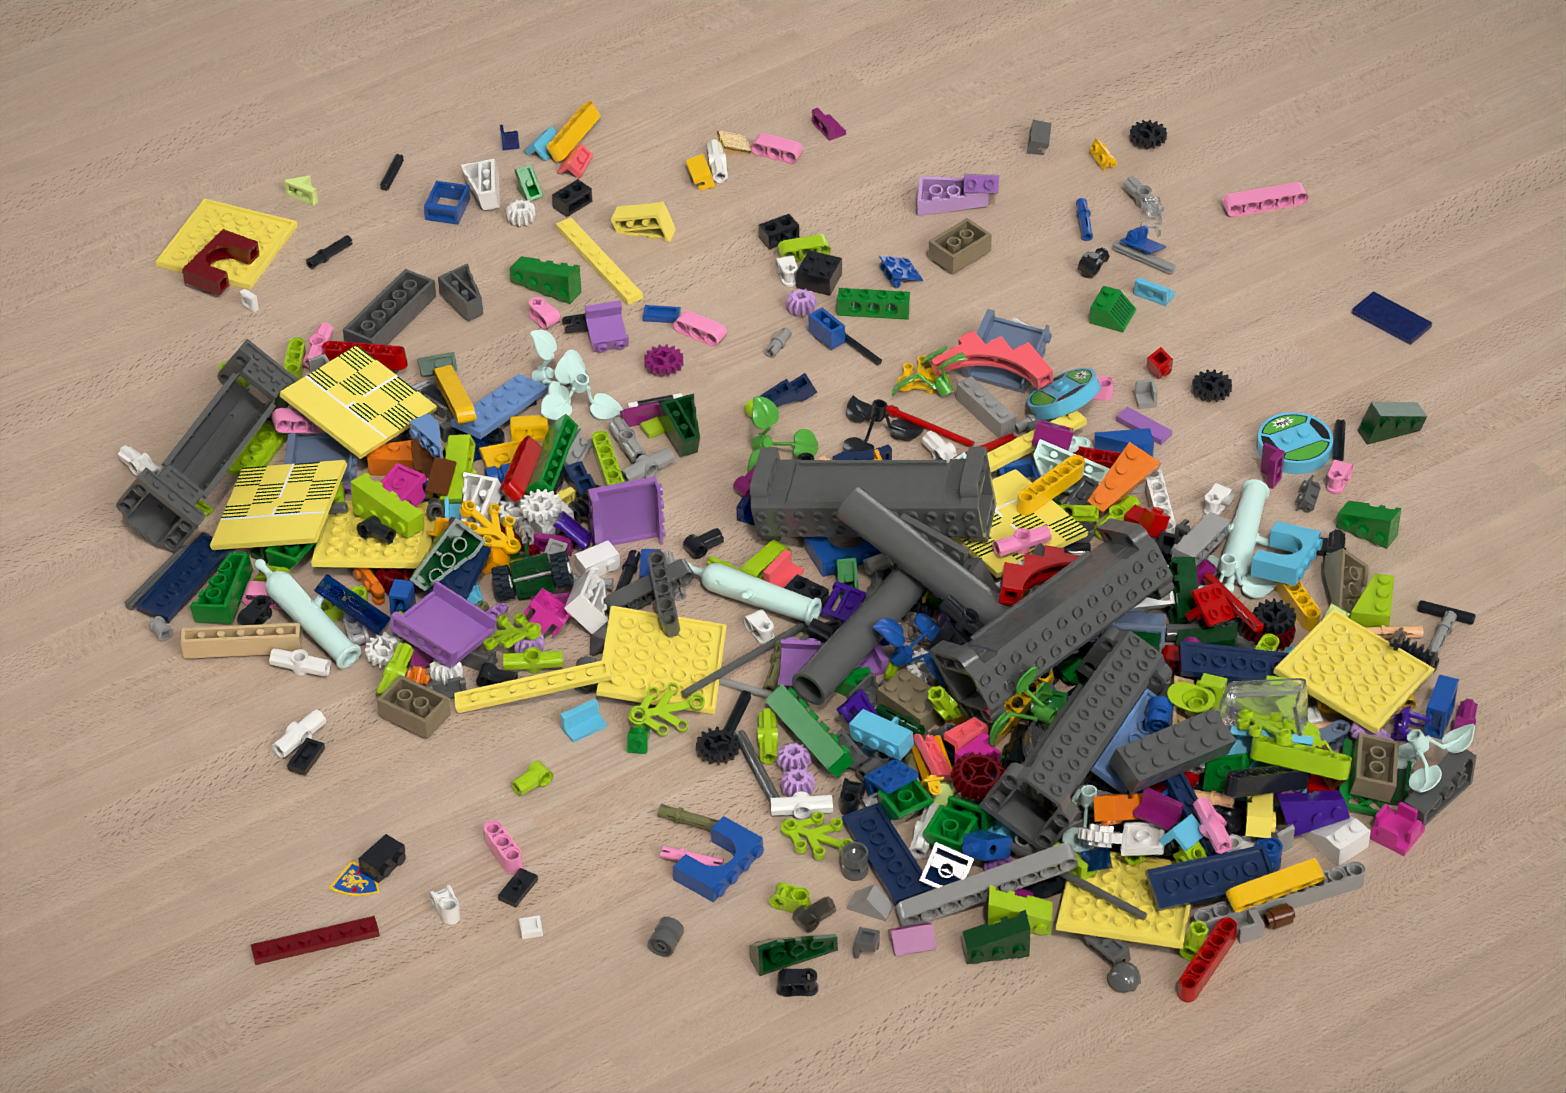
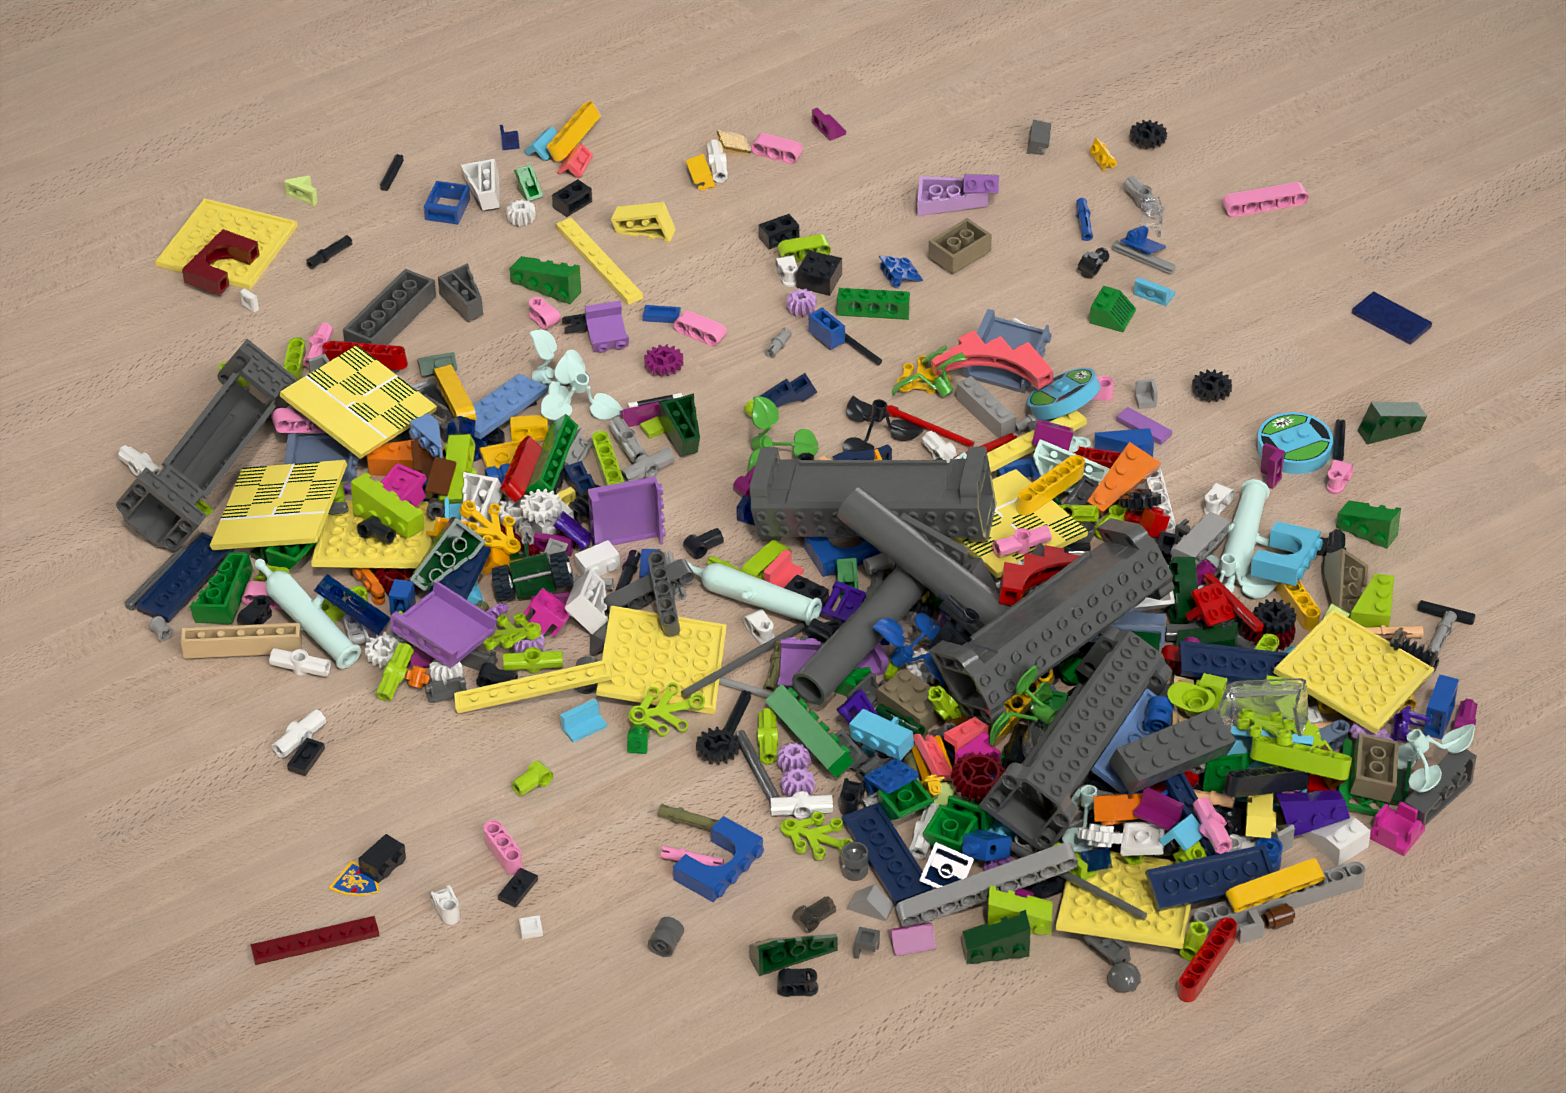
(260, 449): lime tile -> none
(413, 706): dark tan brick -> none
(461, 426): none -> clear blue panel
(790, 897): lime piece -> none
(1140, 499): none -> black gear
(1159, 363): red brick -> none
(1309, 495): dark grey hinge -> none

